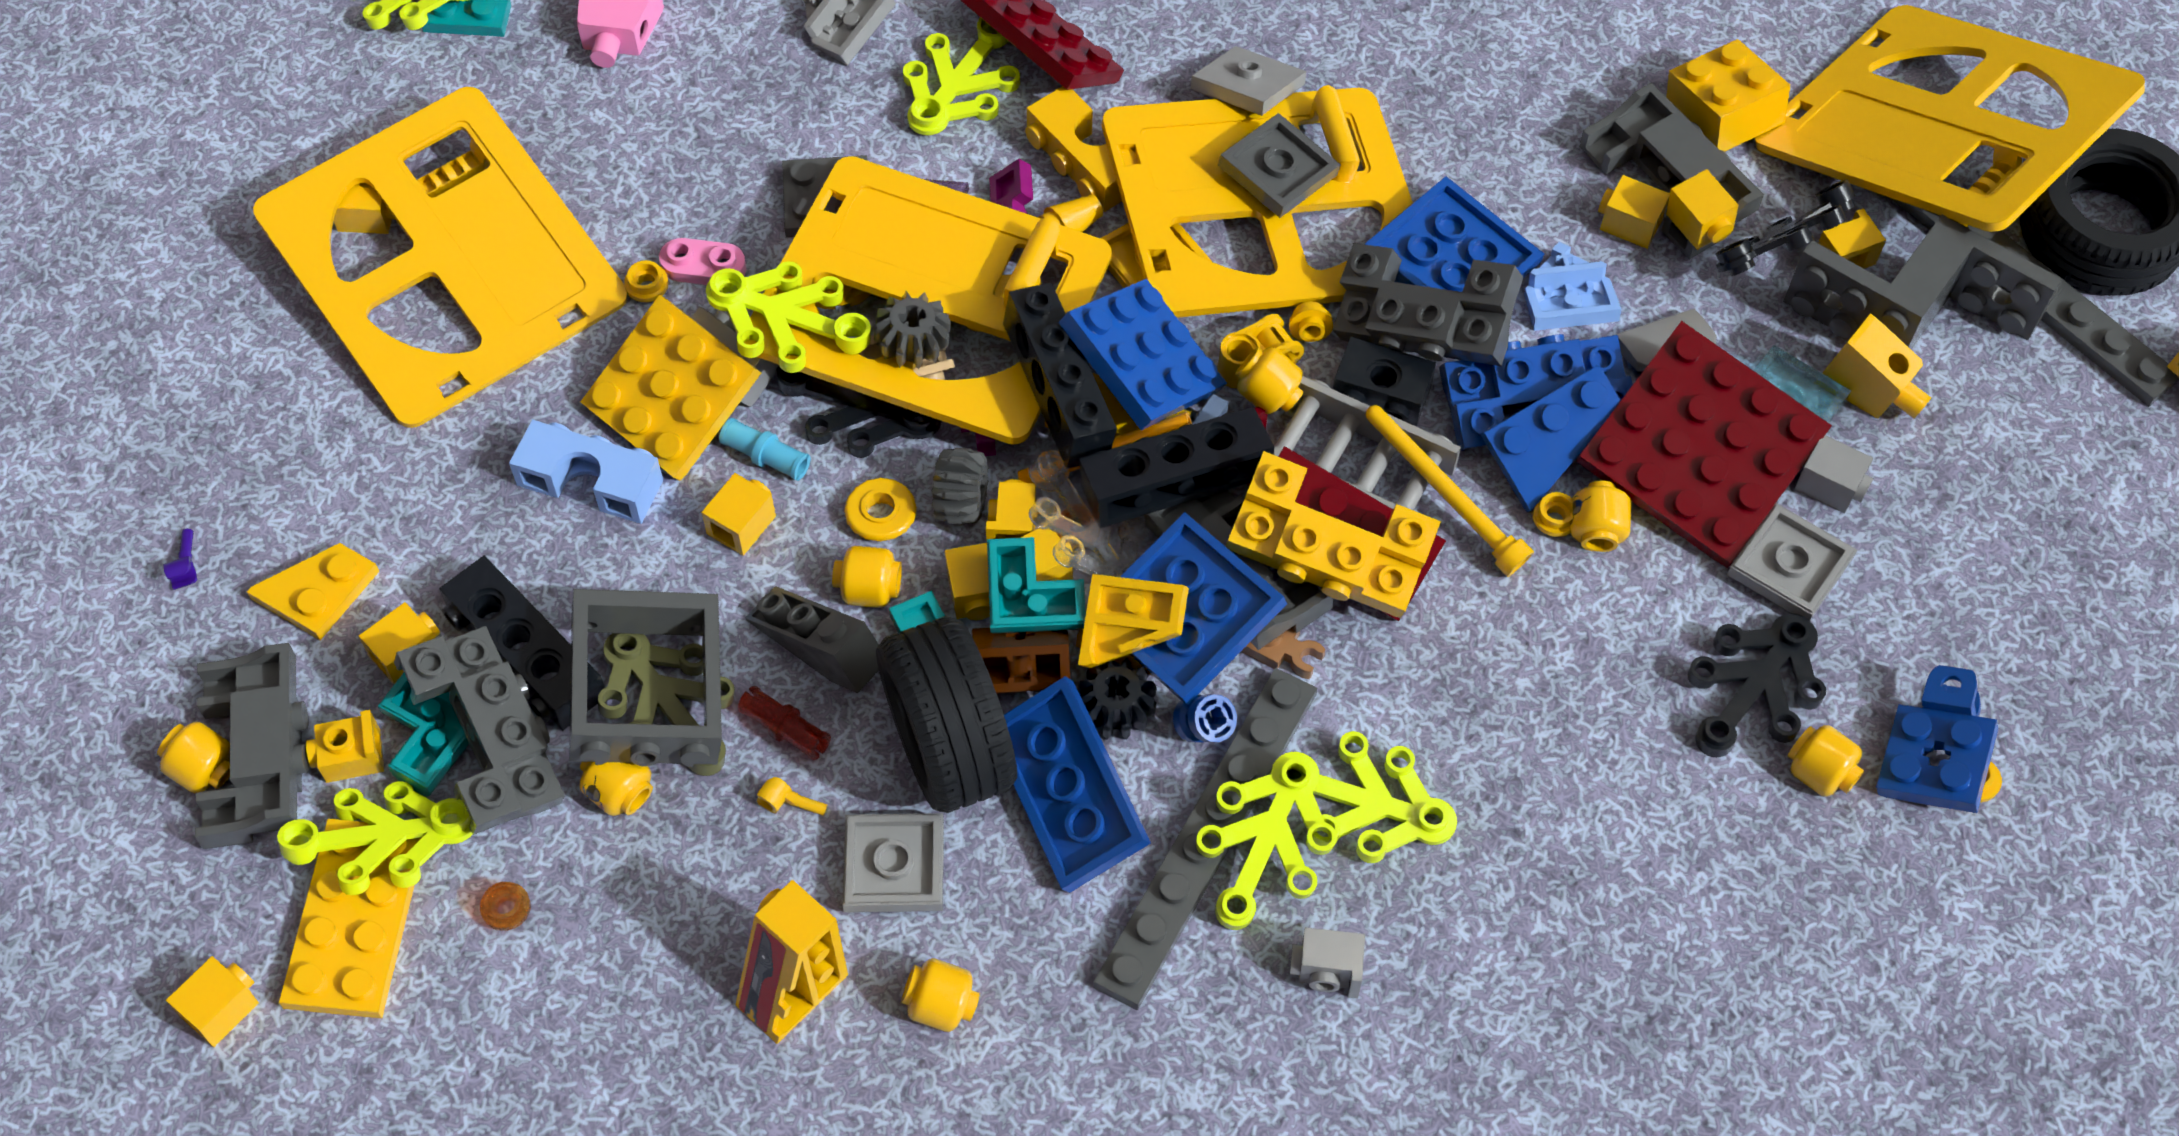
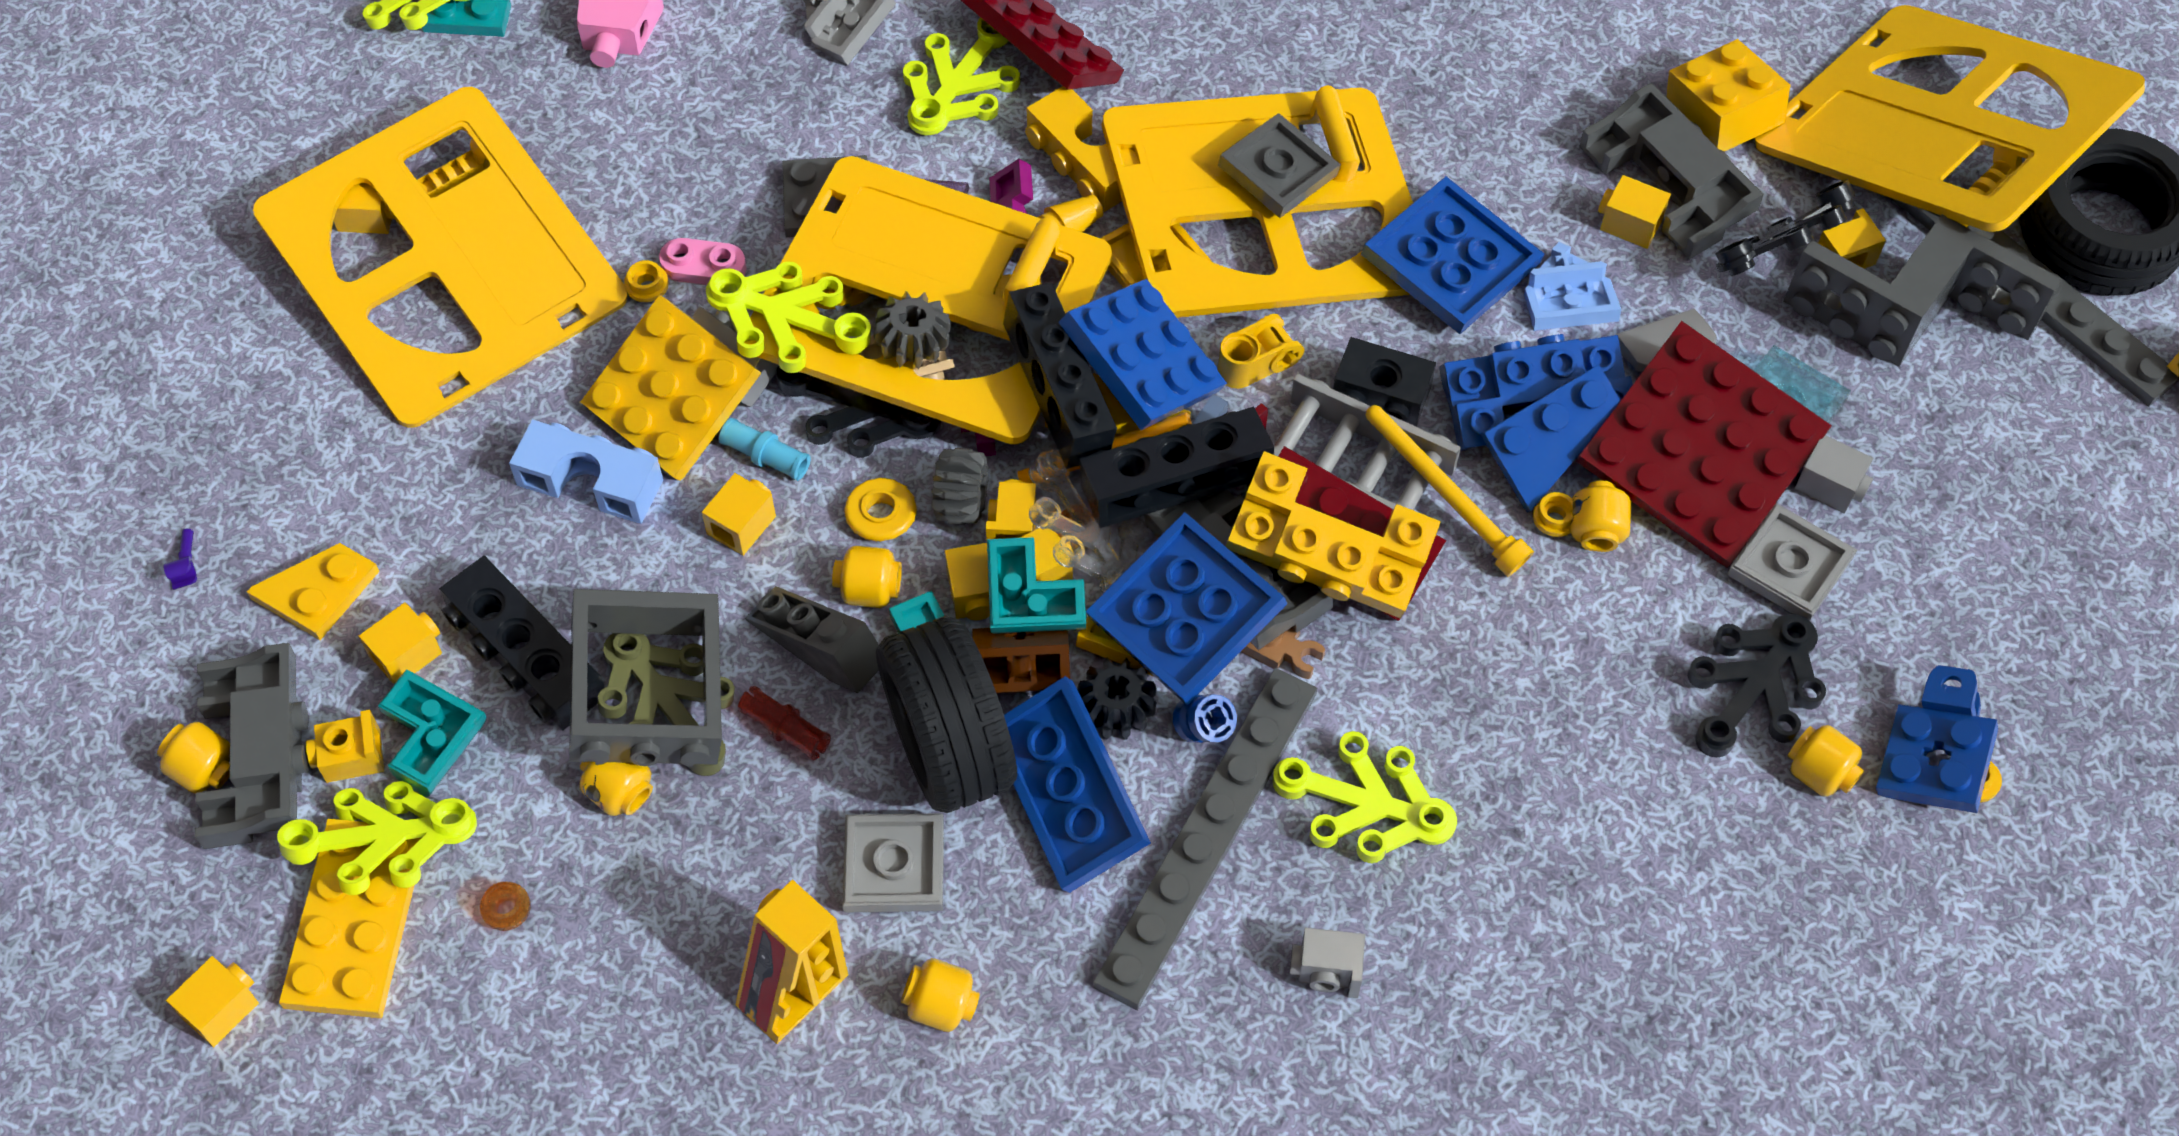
(495, 721): dark grey bracket -> none
(777, 791): yellow hand -> none
(1129, 617): yellow wing -> none
(1248, 80): light grey plate -> none
(1269, 380): yellow head -> none
(1269, 830): neon yellow plant -> none
(1310, 322): yellow plate -> none
(1427, 319): dark grey bracket -> none
(1702, 209): yellow brick -> none
(1878, 371): yellow torso -> none

